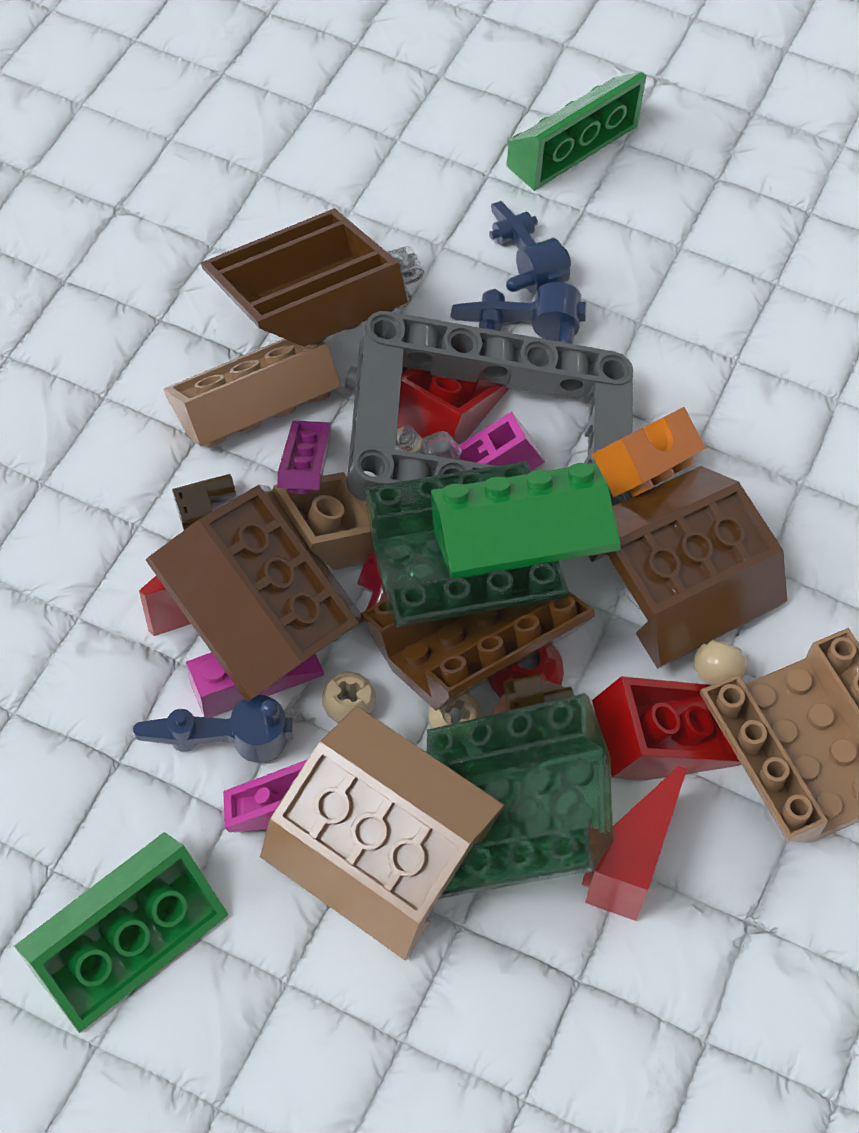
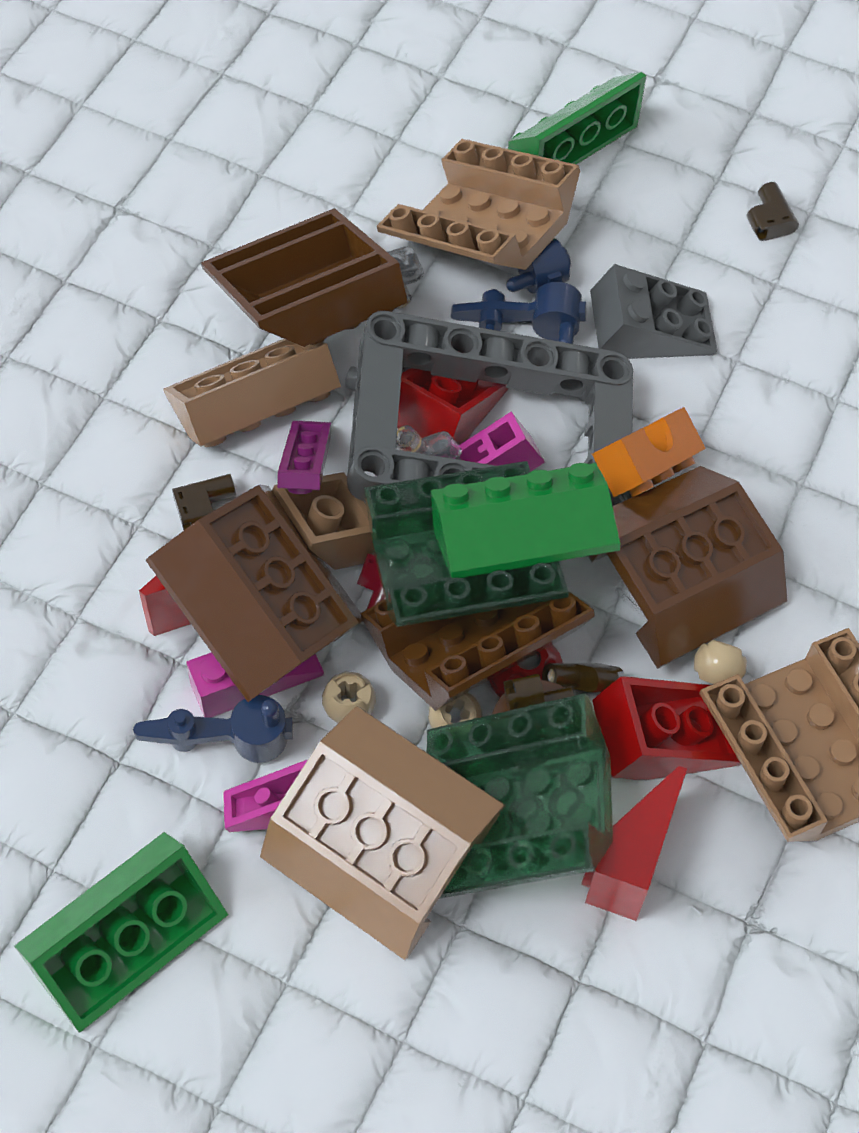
(495, 205): none -> medium nougat slope
(581, 676): none -> dark brown piece
(650, 316): none -> dark grey slope
(774, 216): none -> dark brown piece

